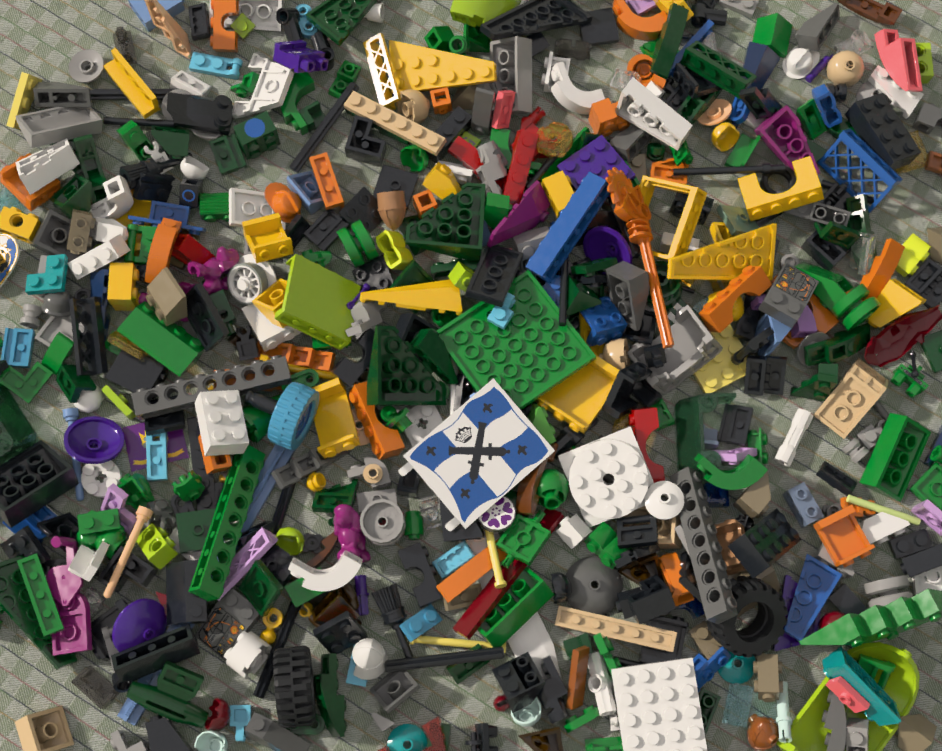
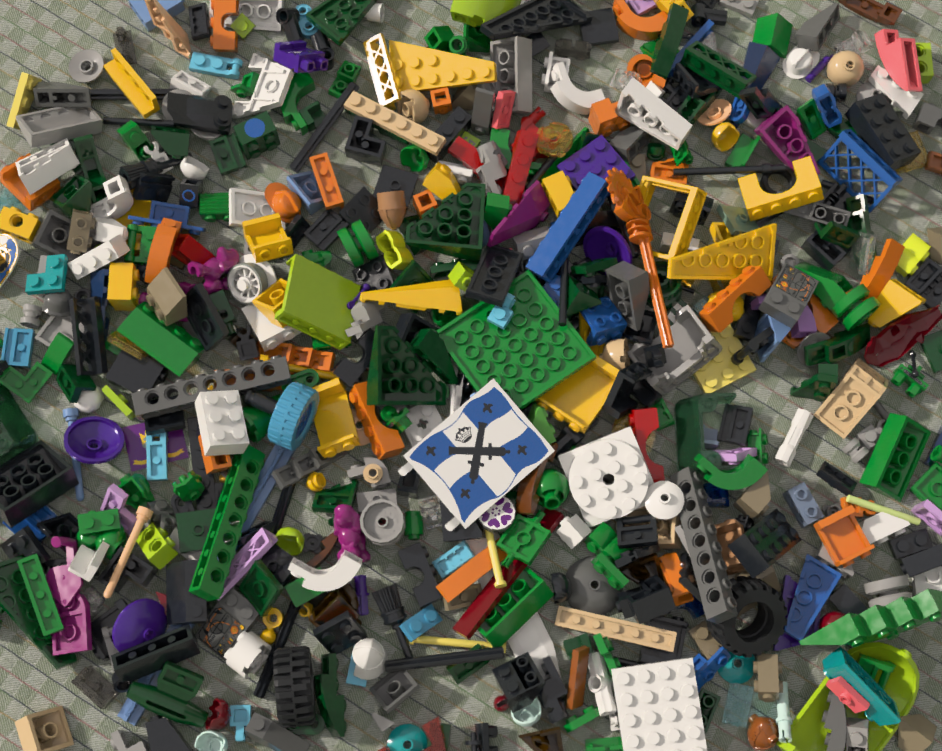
(91, 472): white plate -> none
(605, 567): none -> green plate
(765, 375): black slope -> none

